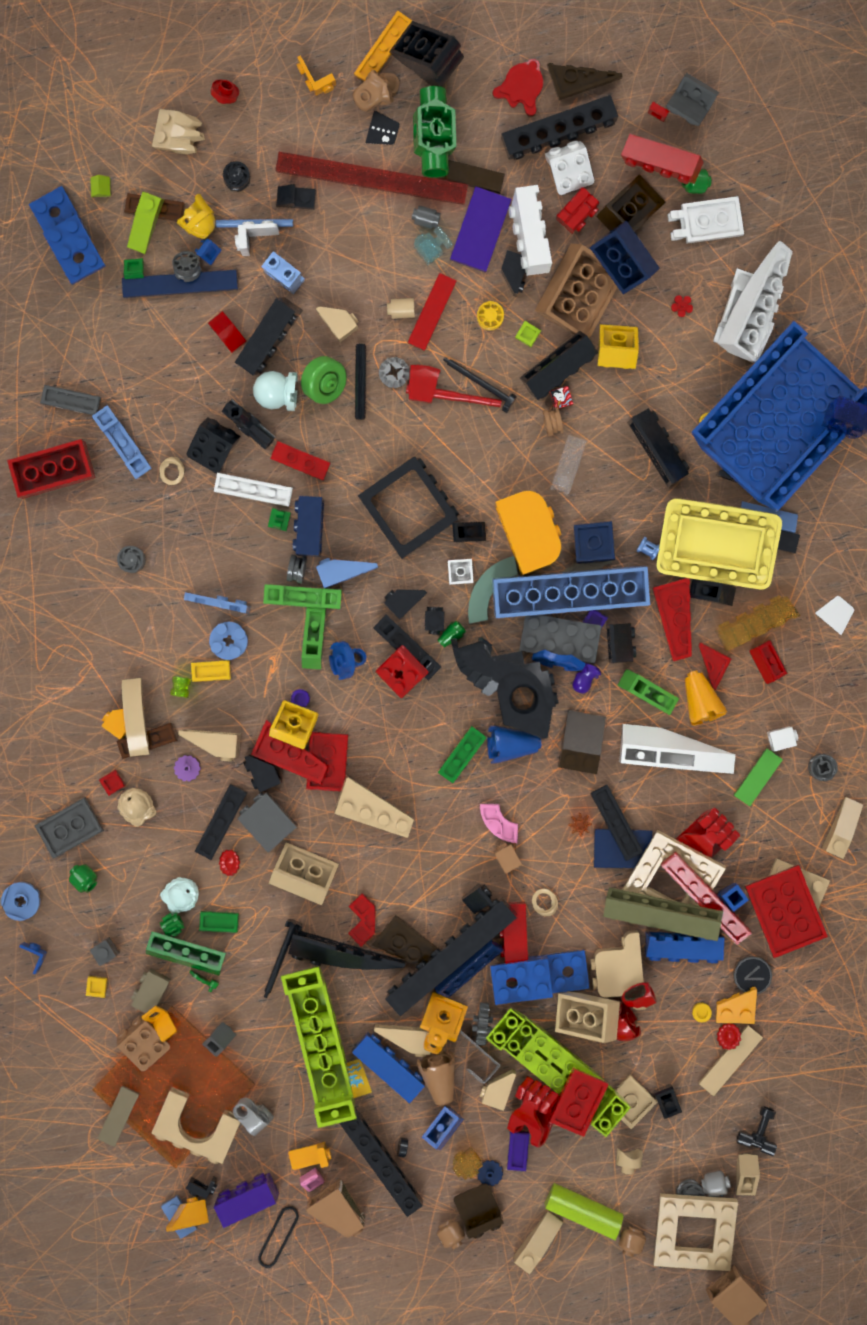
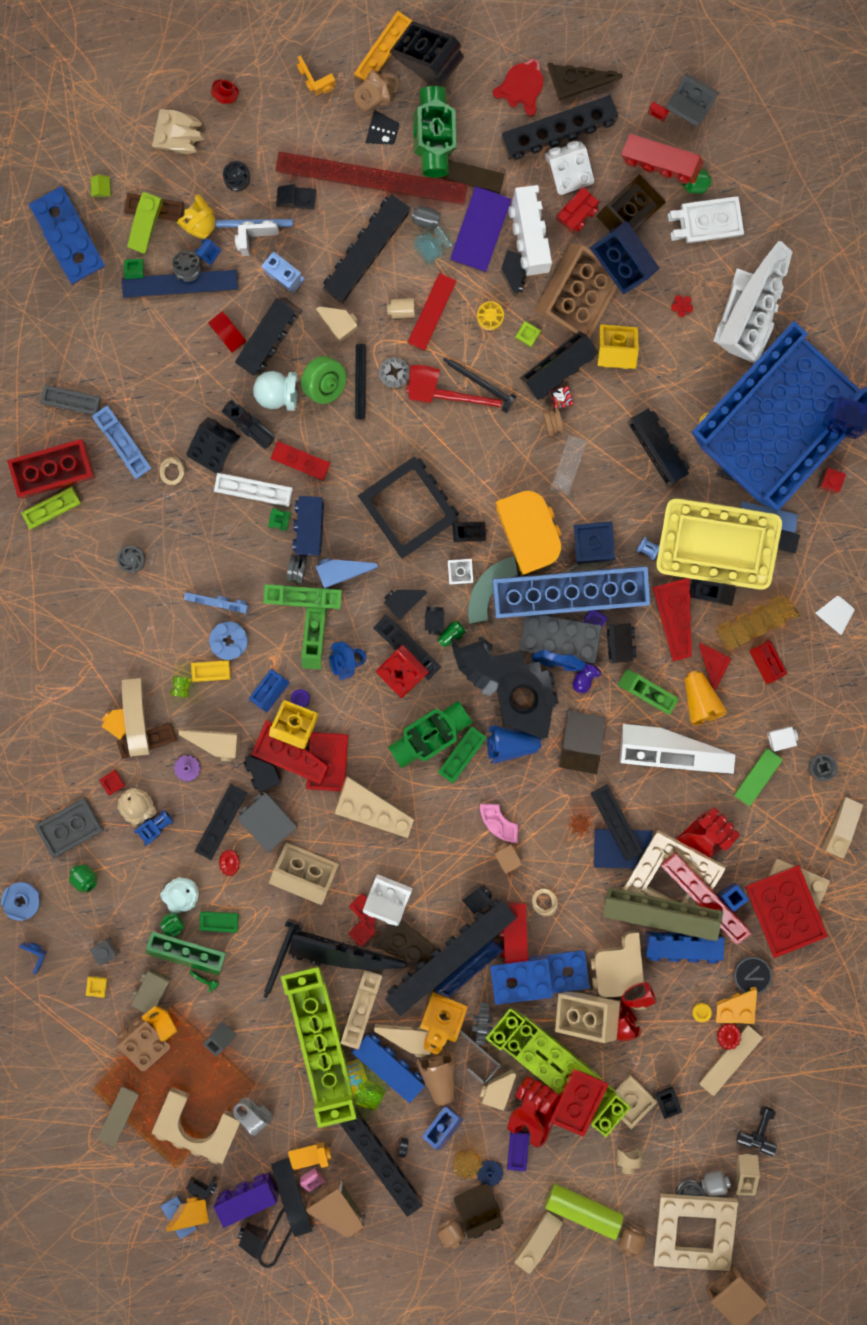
(51, 508): none -> lime tile
(151, 829): none -> blue connector
(252, 1239): none -> black slope
(269, 690): none -> blue slope
(291, 1197): none -> black slope
(361, 1010): none -> tan slope
(366, 249): none -> black brick
(369, 1095): none -> clear neon green slope
(387, 900): none -> white bracket
(430, 734): none -> green brick
(831, 480): none -> red brick

